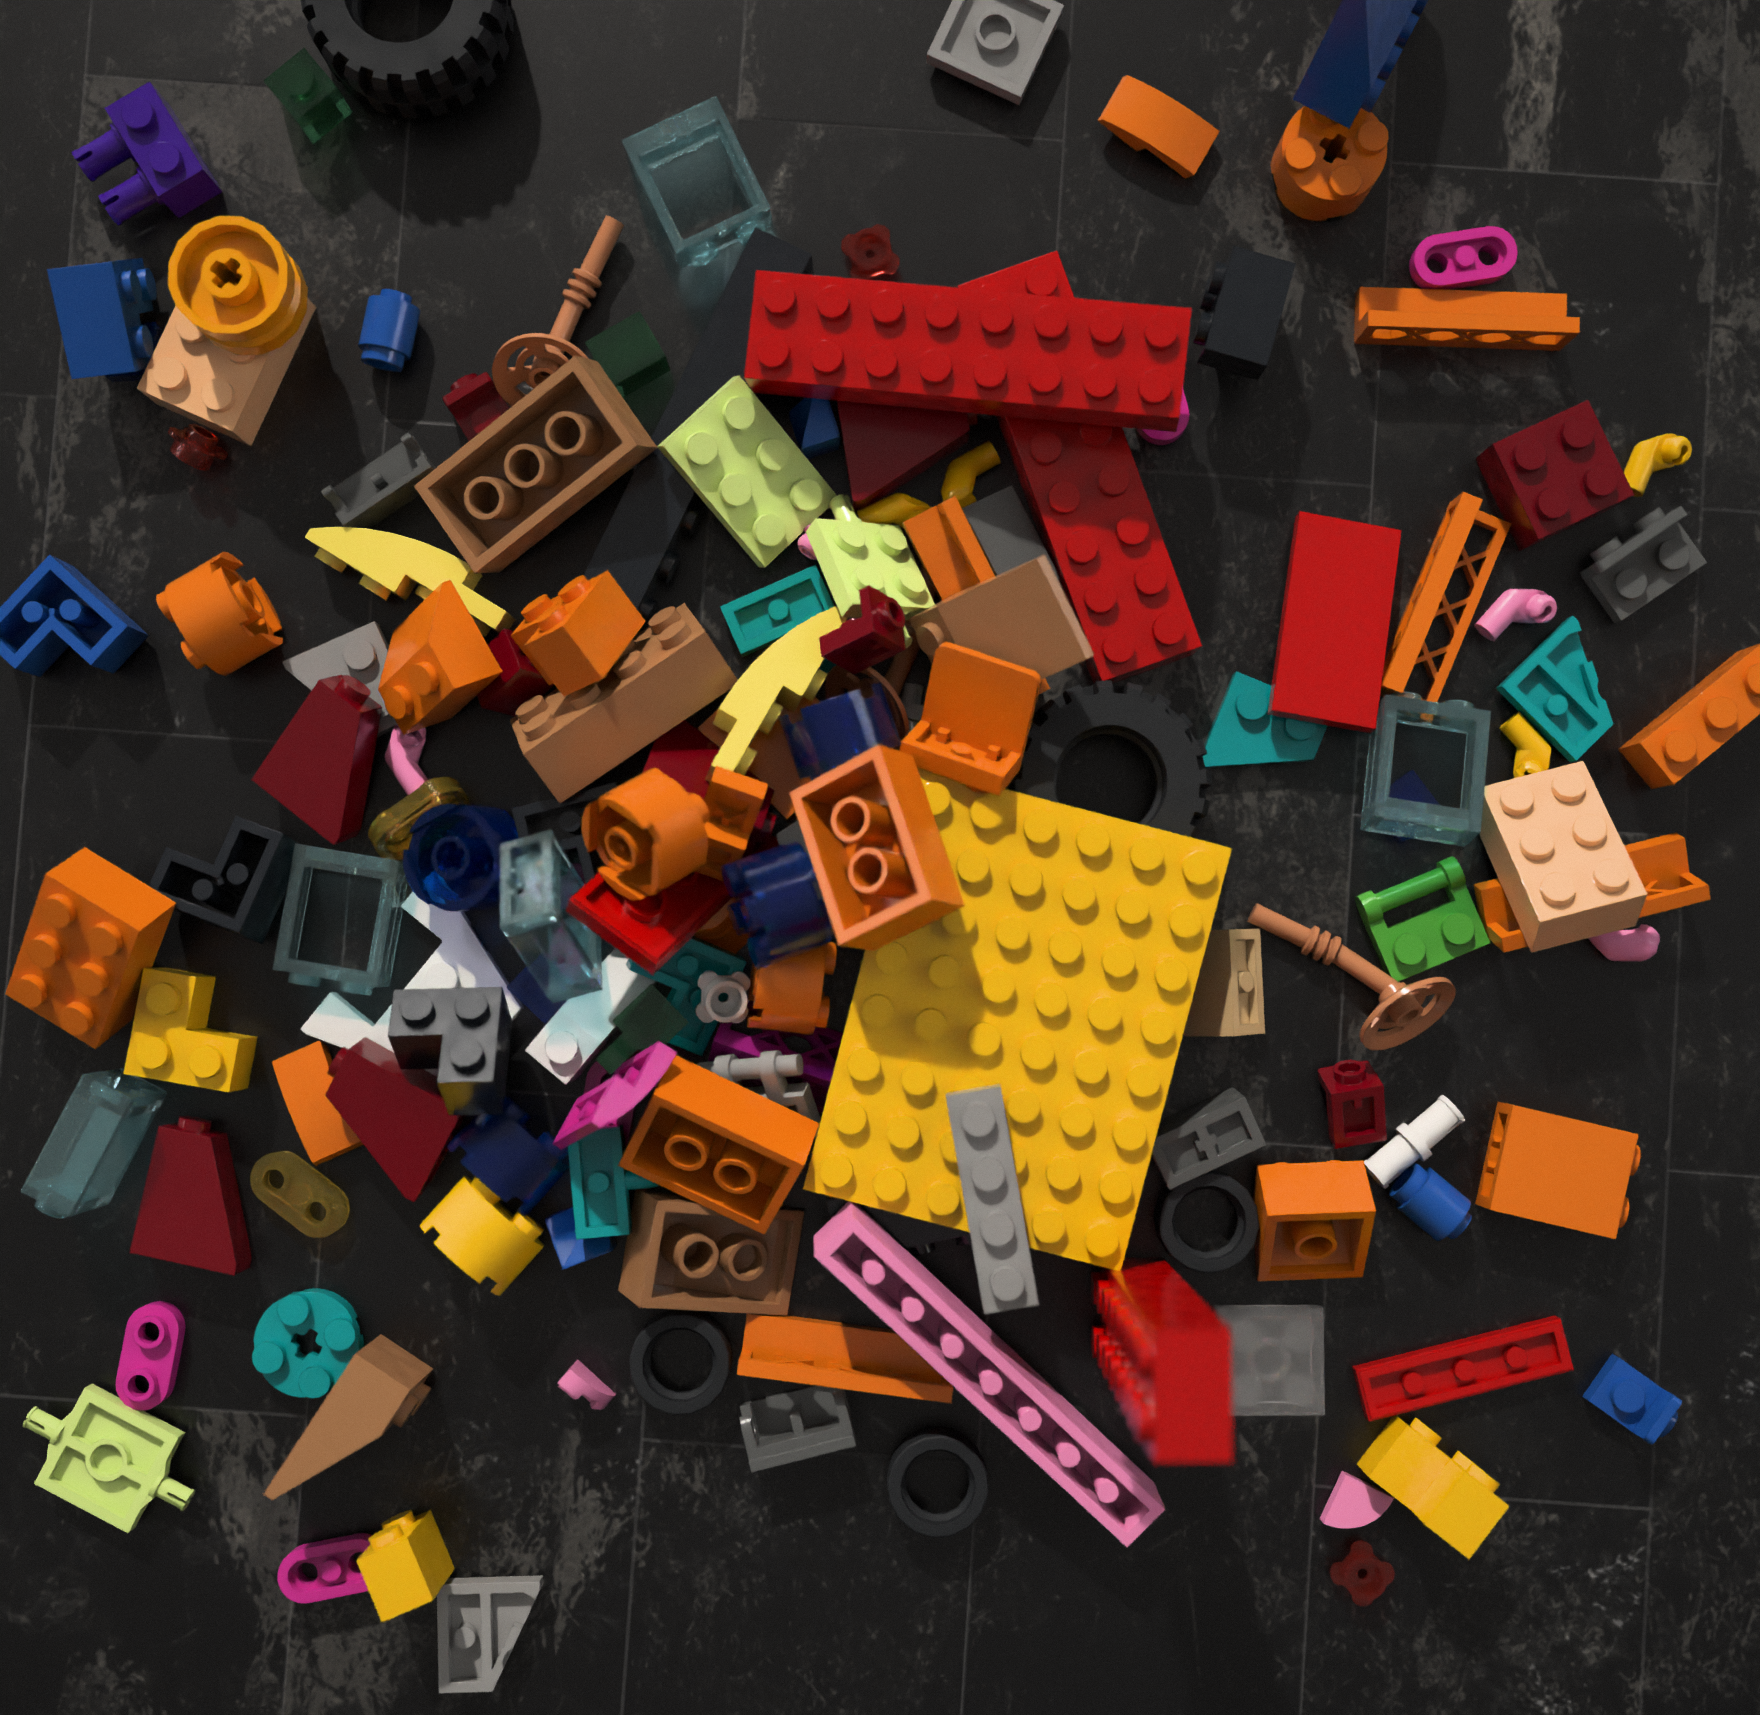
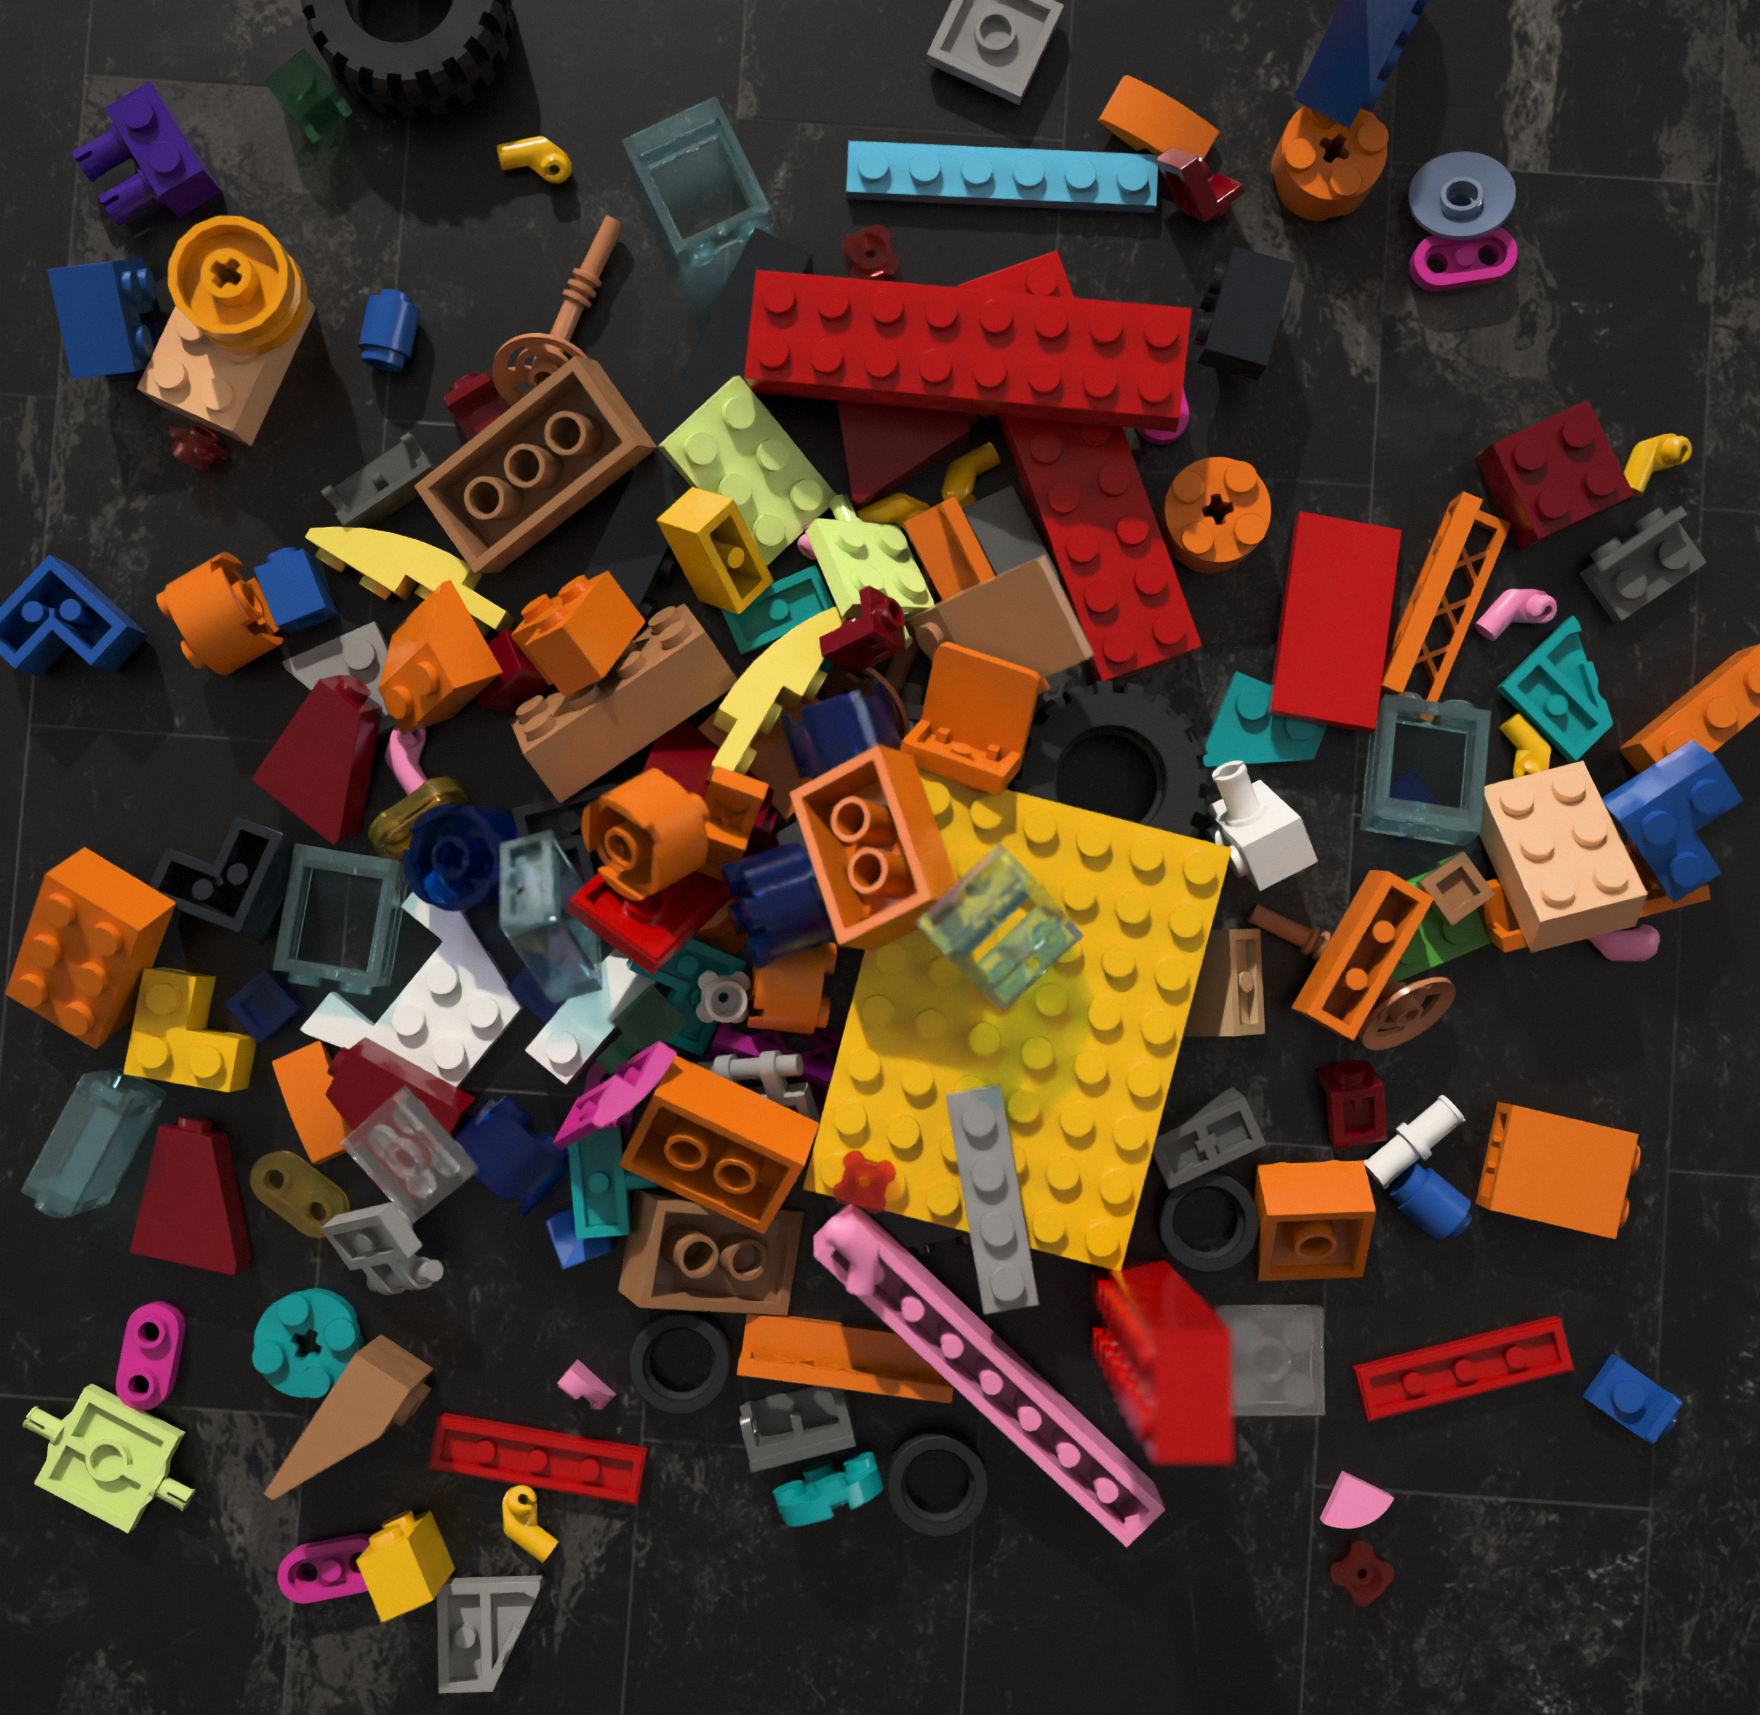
(264, 1006): none -> clear blue plate
(295, 590): none -> blue brick
(384, 1246): none -> light grey plate
(409, 1154): none -> clear plate
(462, 1036): brick -> none
(483, 1234): yellow brick -> none
(521, 1523): none -> yellow arm
(538, 1458): none -> red tile
(539, 155): none -> yellow arm
(629, 354): clear green brick -> none
(715, 550): none -> yellow brick
(815, 427): blue slope -> none
(828, 1488): none -> teal plate
(851, 1191): none -> clear red plate
(859, 1248): none -> bright pink arm
(979, 907): none -> clear light blue window
(1002, 176): none -> medium azure plate
(1194, 186): none -> dark red bracket
(1229, 489): none -> orange brick
(1259, 827): none -> white brick
(1362, 953): none -> orange brick
(1442, 1491): yellow brick -> none
(1455, 888): none -> medium nougat plate
(1463, 179): none -> sand blue dish
(1463, 319): orange fence -> none
(1665, 808): none -> blue brick

